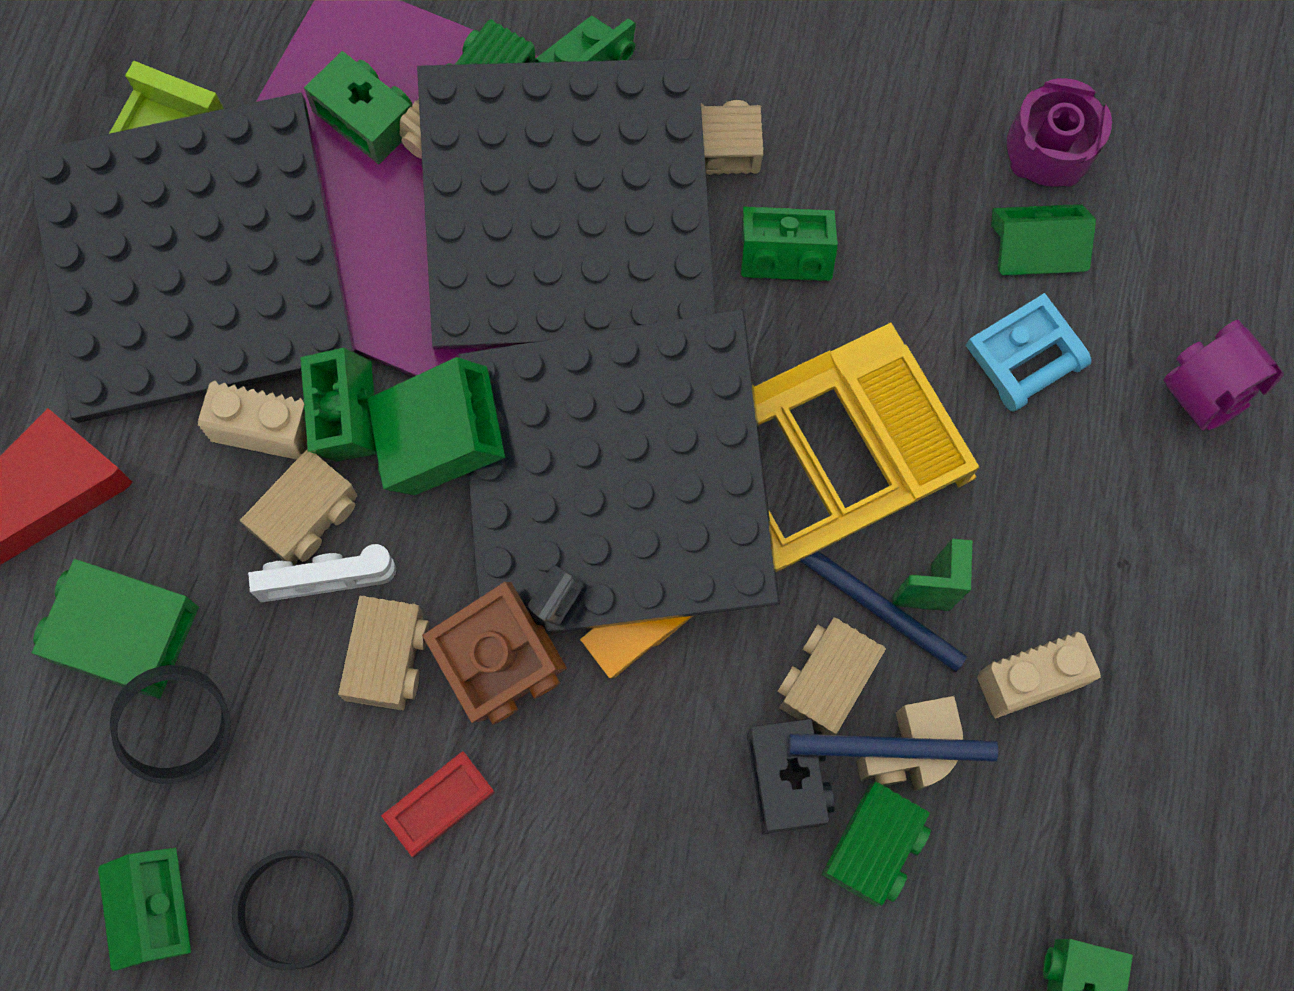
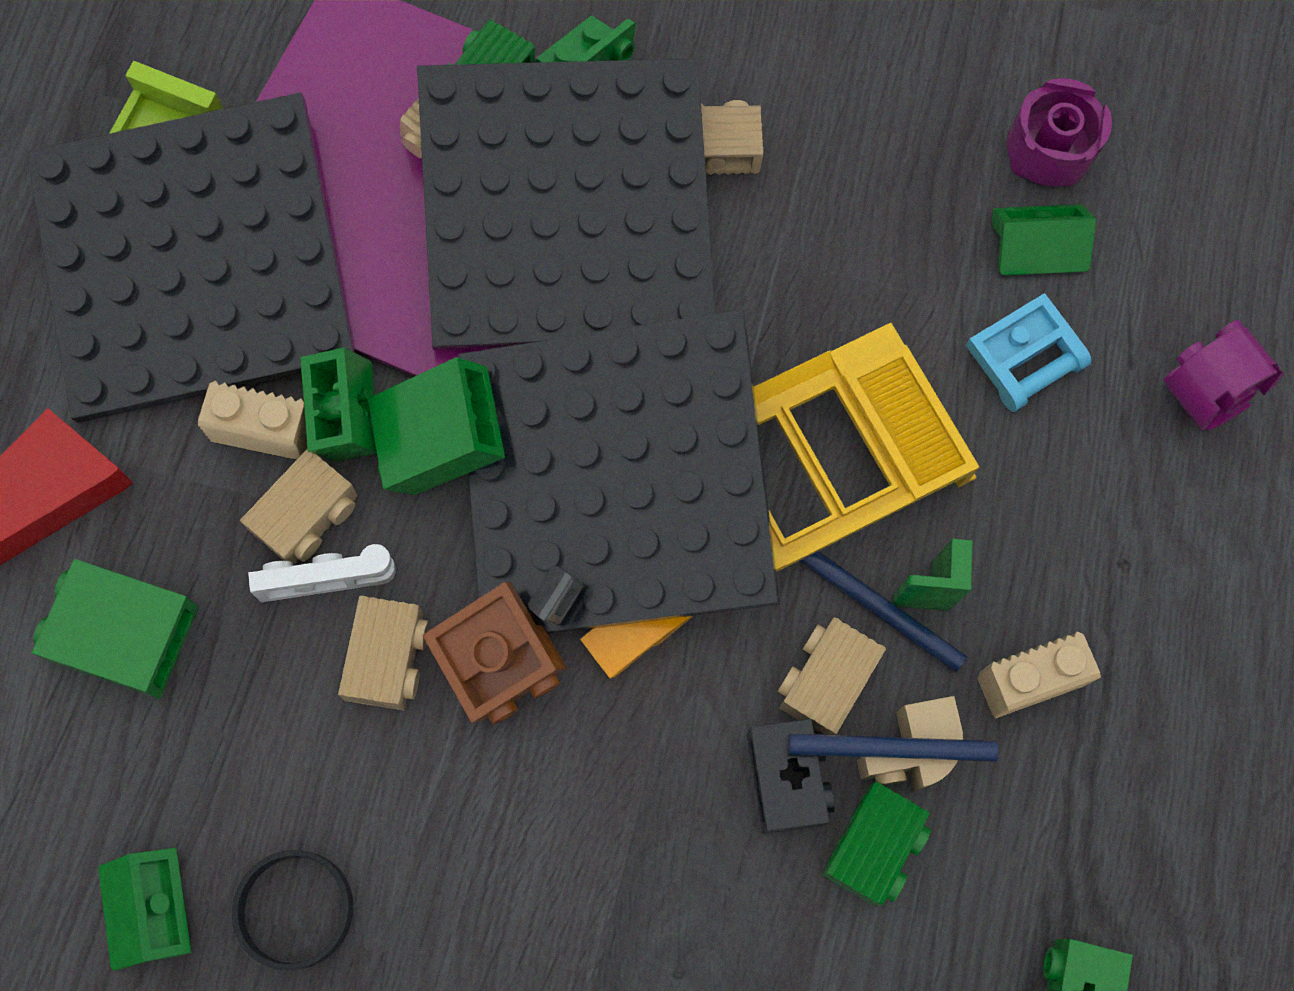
(186, 771): black tyre -> none
(359, 105): green brick -> none
(437, 804): red tile -> none
(788, 243): green bracket -> none

